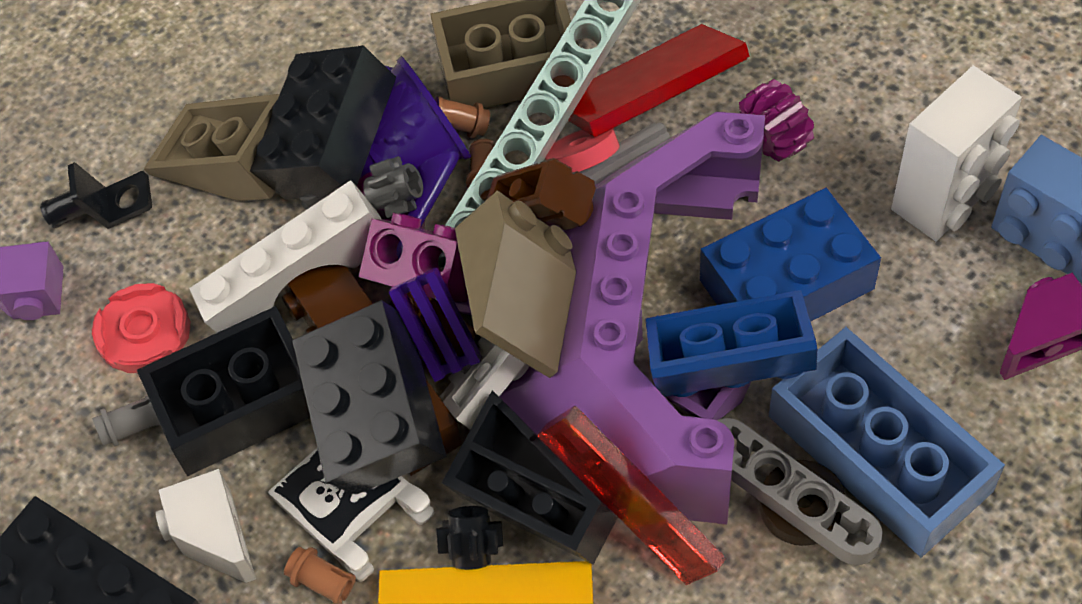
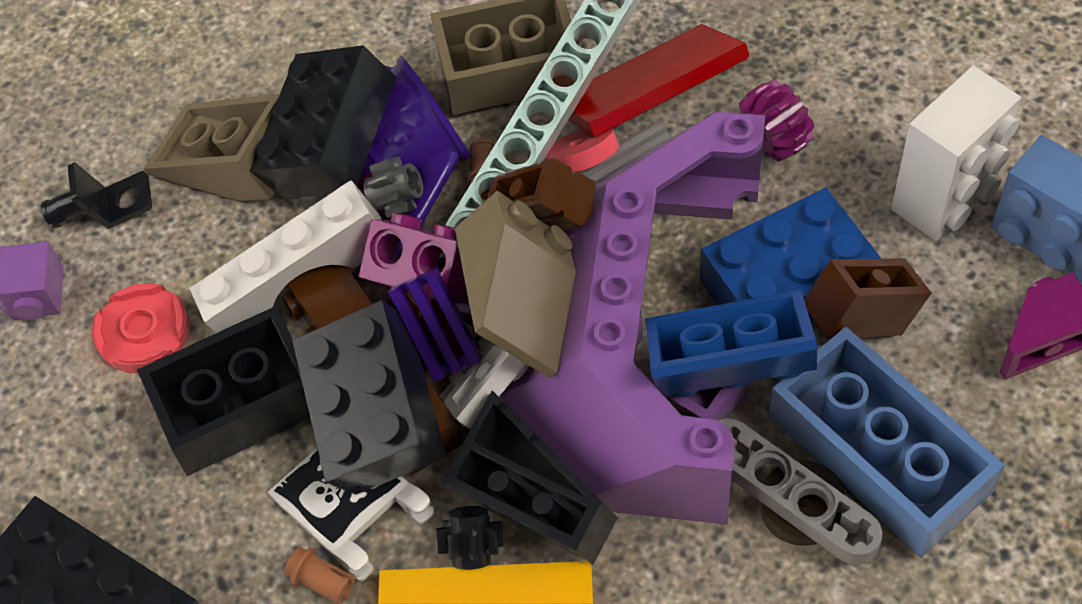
(125, 421): light grey pin -> none
(205, 524): white slope -> none
(465, 117): nougat pin -> none
(631, 496): clear red tile -> none
(866, 297): none -> reddish brown brick

